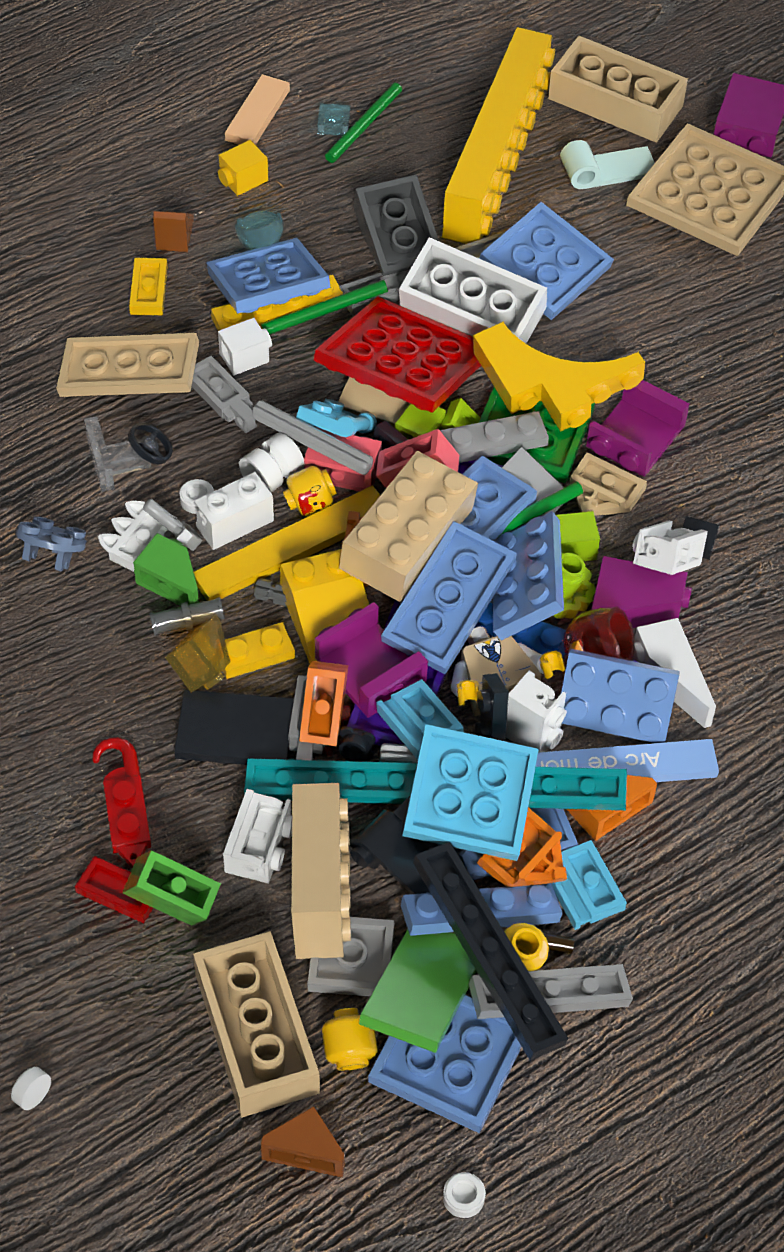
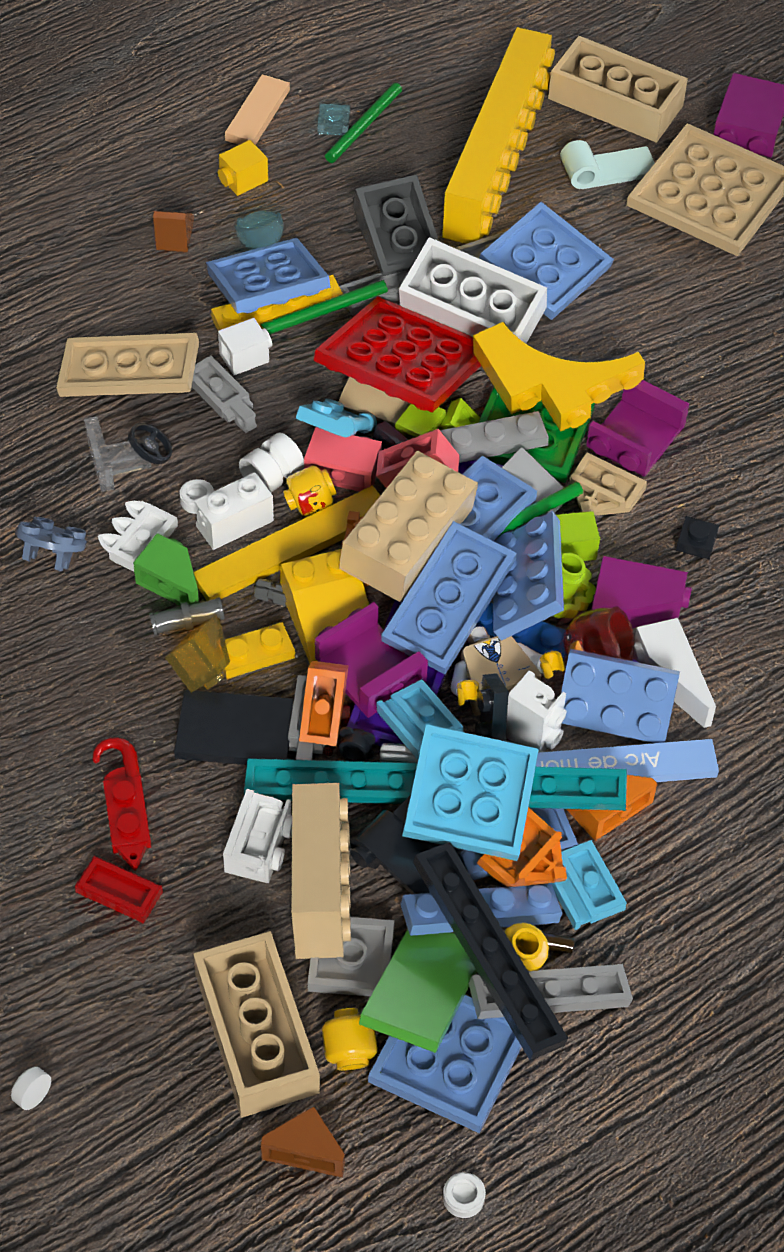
(148, 286): yellow plate -> none
(171, 888): bright green brick -> none
(181, 530): light grey bar -> none
(312, 437): light grey axle -> none
(669, 549): white hinge -> none

